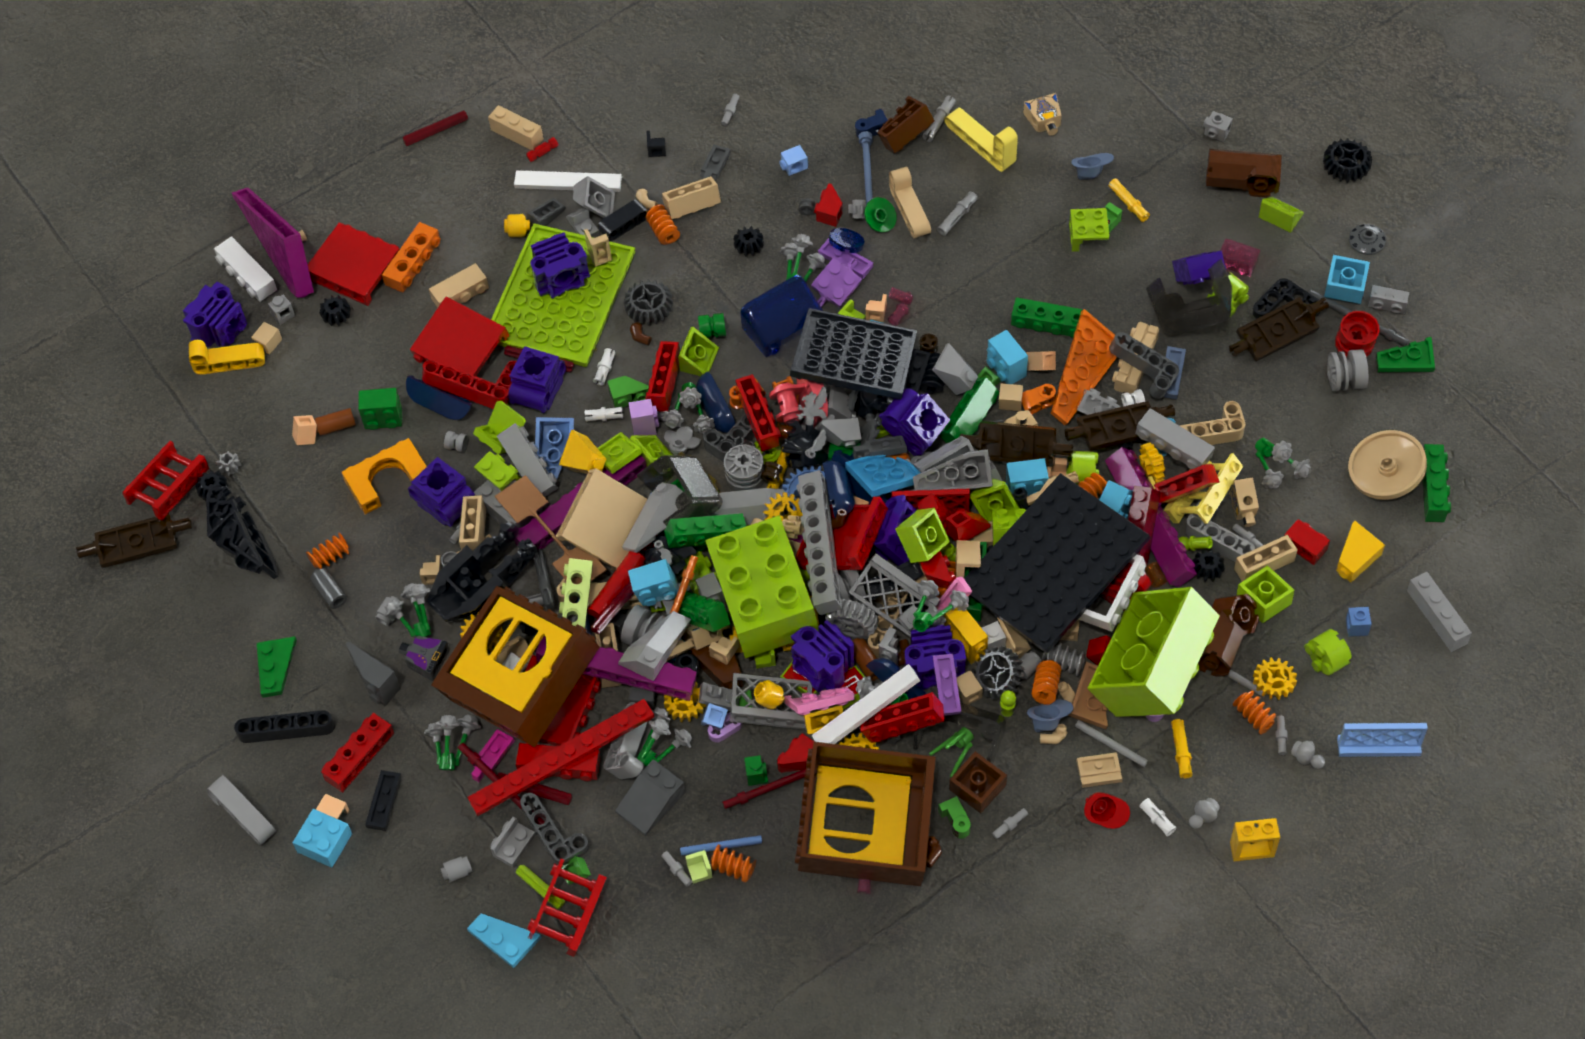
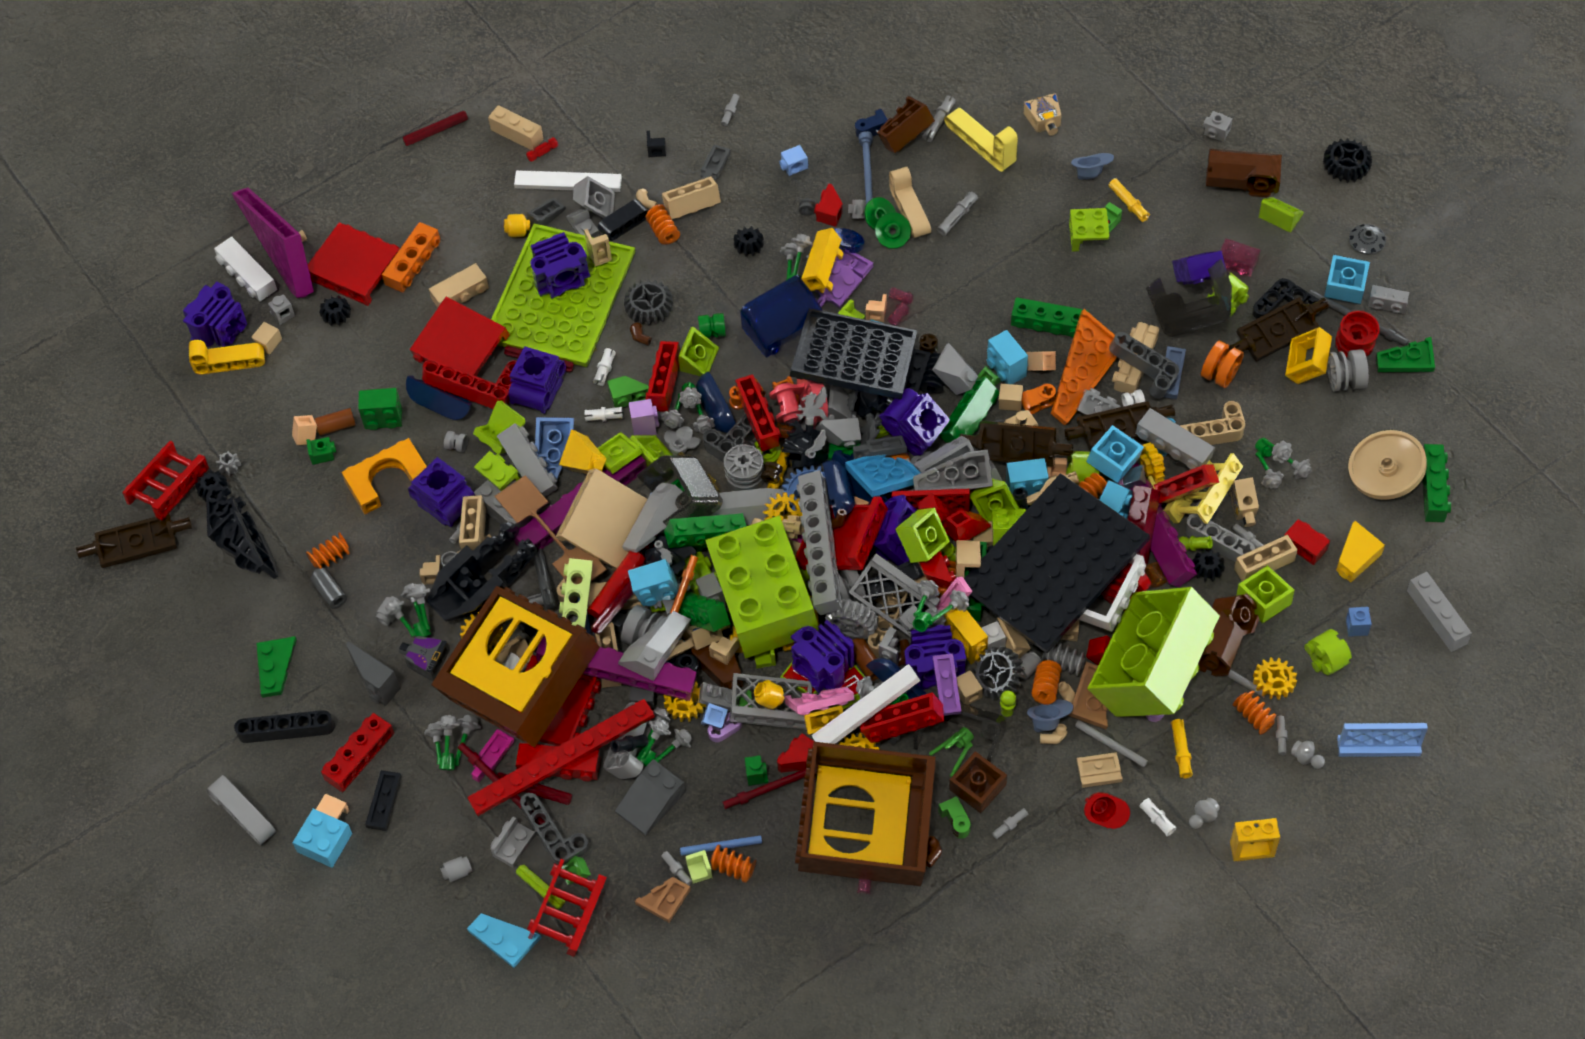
(321, 450): none -> green brick
(629, 743): none -> black pin
(665, 899): none -> medium nougat wing
(821, 260): none -> yellow brick
(901, 226): none -> green dish
(1115, 454): none -> medium azure brick
(1134, 476): none -> flat silver slope
(1222, 364): none -> orange wheel
(1301, 370): none -> yellow window

